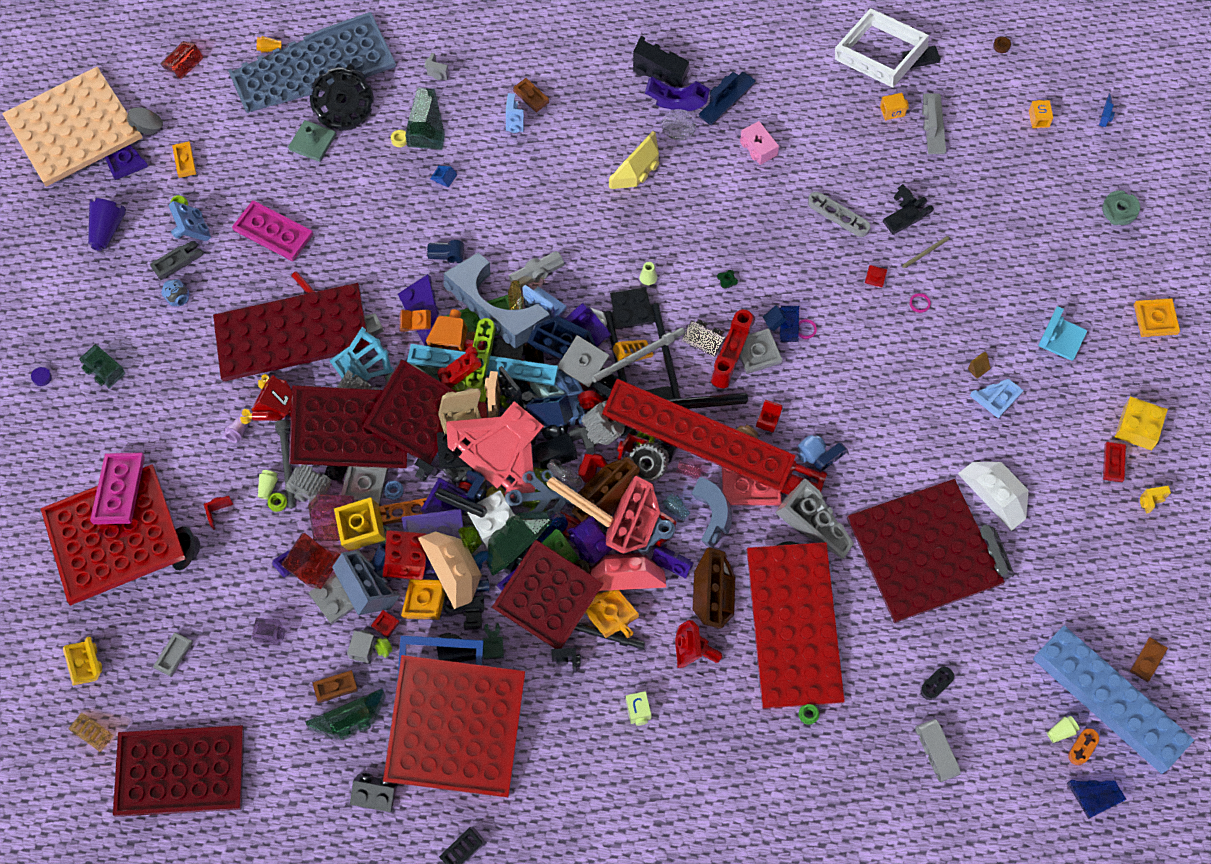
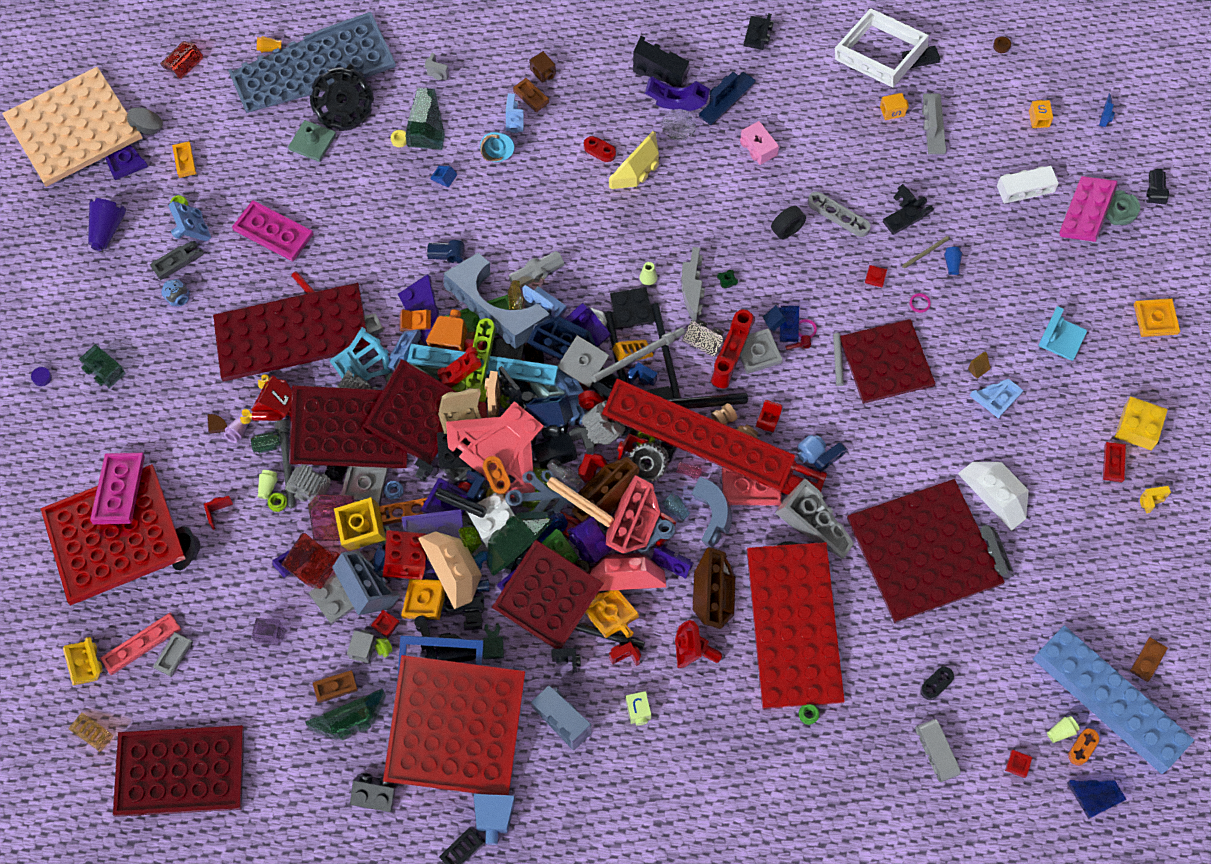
(140, 643): none -> coral tile
(216, 424): none -> reddish brown tile
(265, 442): none -> clear green brick
(402, 347): none -> medium blue hinge
(422, 627): none -> black plate
(493, 815): none -> medium blue torso
(496, 147): none -> medium azure piece
(496, 475): none -> orange plate
(542, 67): none -> reddish brown brick
(562, 717): none -> sand blue wedge
(599, 148): none -> red plate
(621, 652): none -> red bracket
(645, 375): none -> blue bracket
(691, 285): none -> light grey slope
(725, 415): none -> light nougat wheel
(757, 32): none -> black bracket
(788, 222): none -> black tyre
(804, 344): none -> dark red hand
(838, 359): none -> light grey bar
(887, 361): none -> dark red plate
(953, 260): none -> blue cone
(1018, 763): none -> red plate
(1027, 184): none -> white brick
(1088, 208): none -> dark pink plate
(1157, 190): none -> black piece

